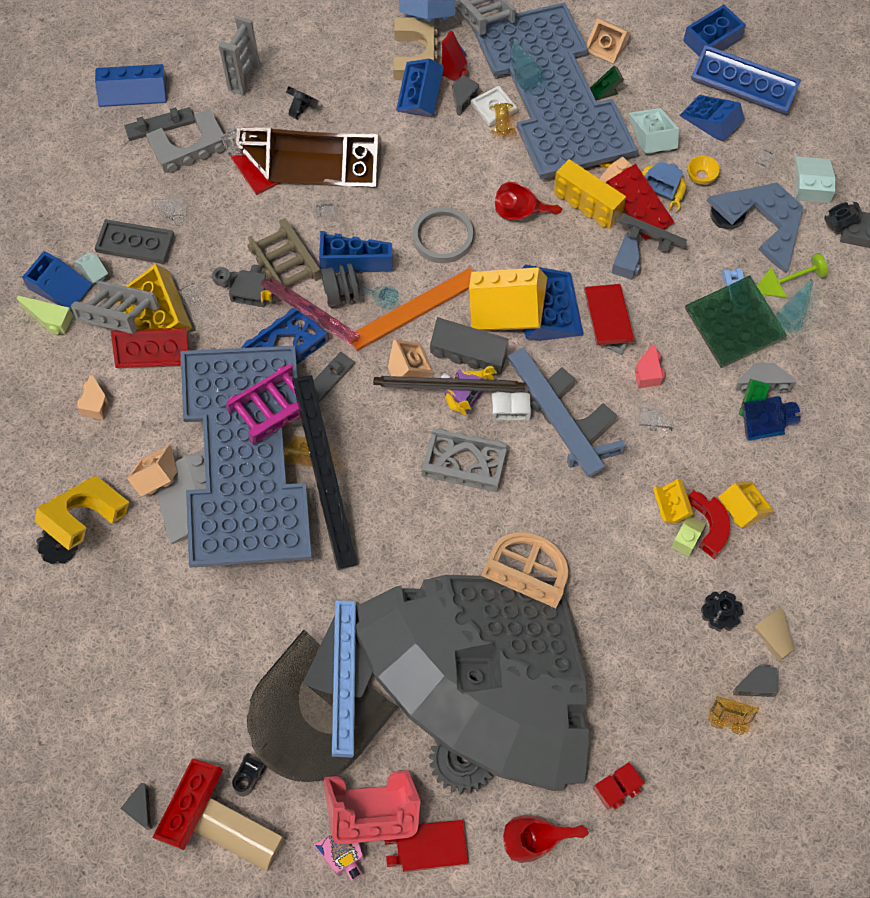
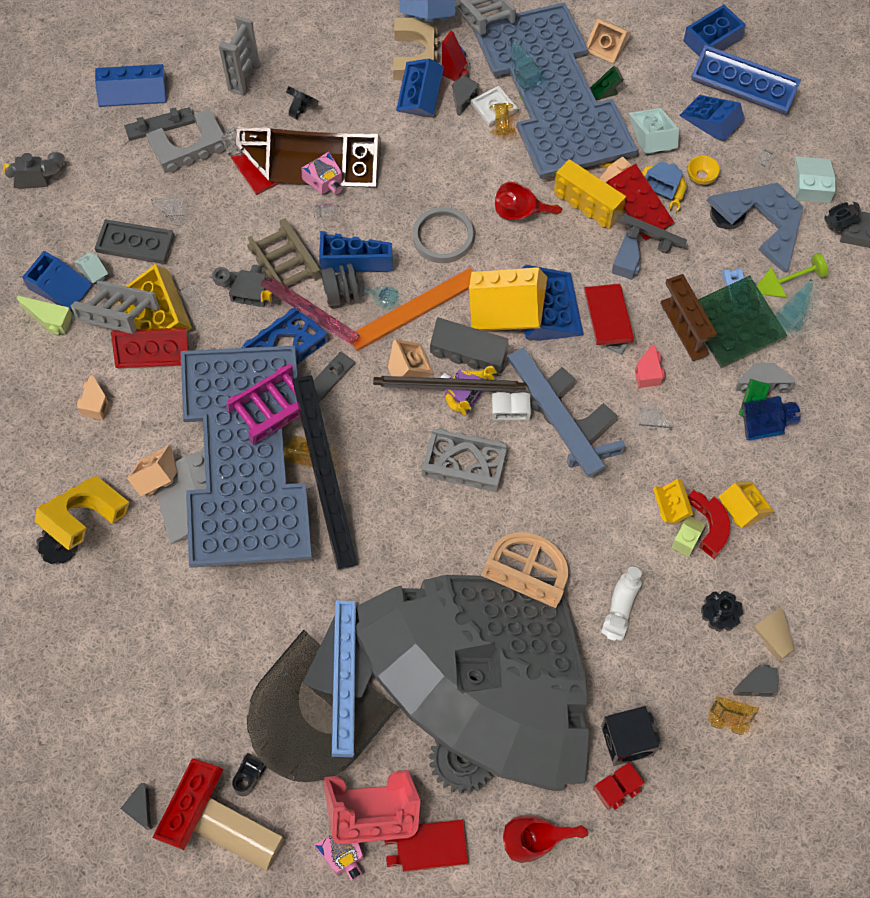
(33, 171): none -> dark grey torso
(323, 174): none -> bright pink torso
(621, 604): none -> white piece
(630, 735): none -> black brick
(688, 317): none -> reddish brown fence

